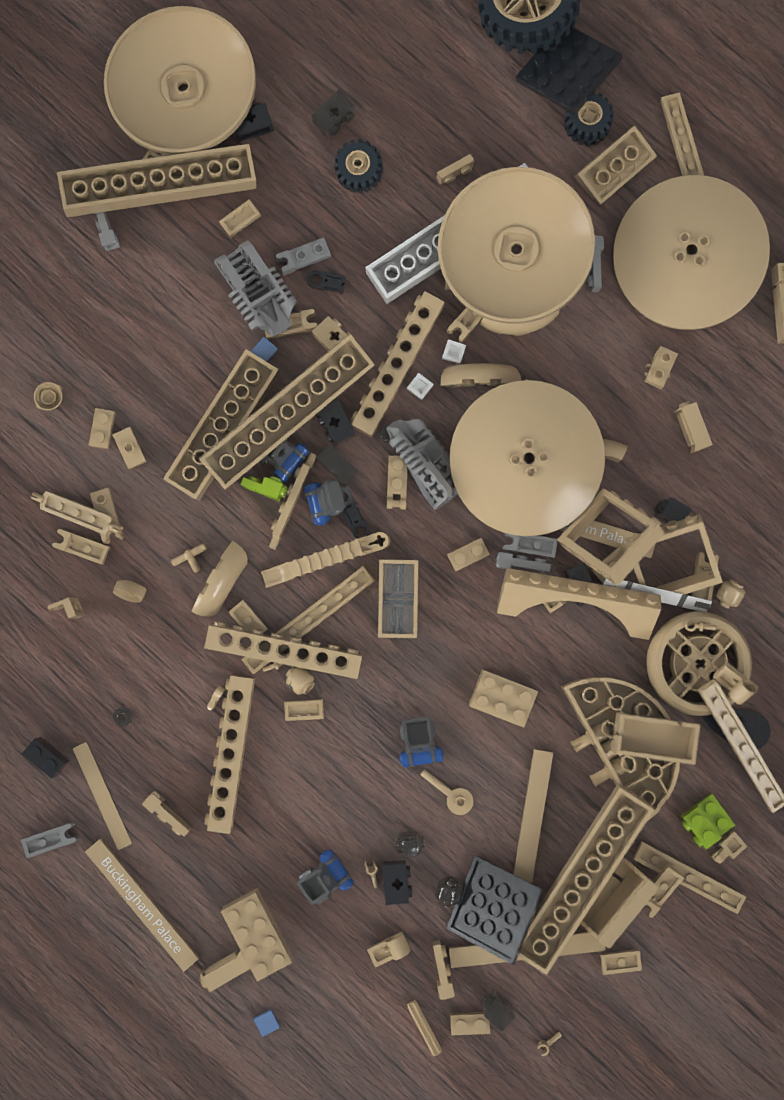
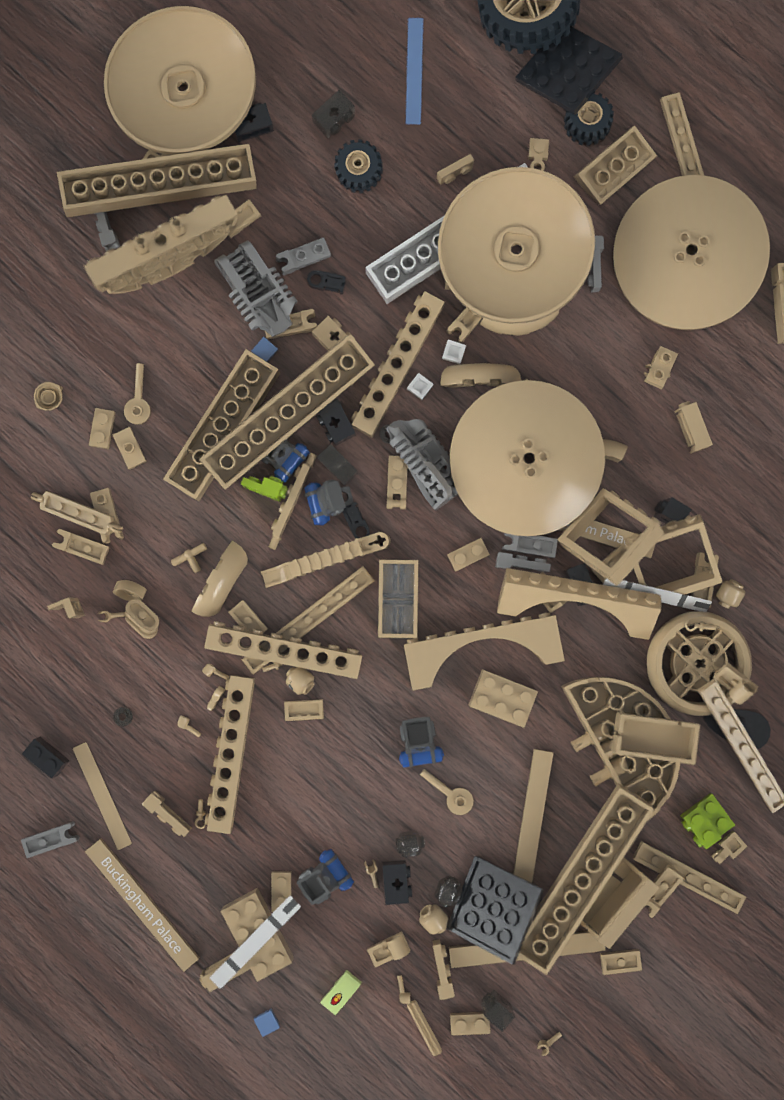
(111, 615): none -> tan hand
(137, 410): none -> tan piece
(141, 618): none -> tan brick
(164, 250): none -> tan brick
(183, 723): none -> tan hand
(200, 813): none -> tan hand
(209, 669): none -> tan hand
(255, 942): none -> white sticker
(280, 888): none -> tan plate
(341, 992): none -> yellowish green slope
(404, 996): none -> tan hand
(414, 71): none -> medium blue sticker
(433, 919): none -> tan head
(537, 635): none -> tan arch
(538, 151): none -> tan plate

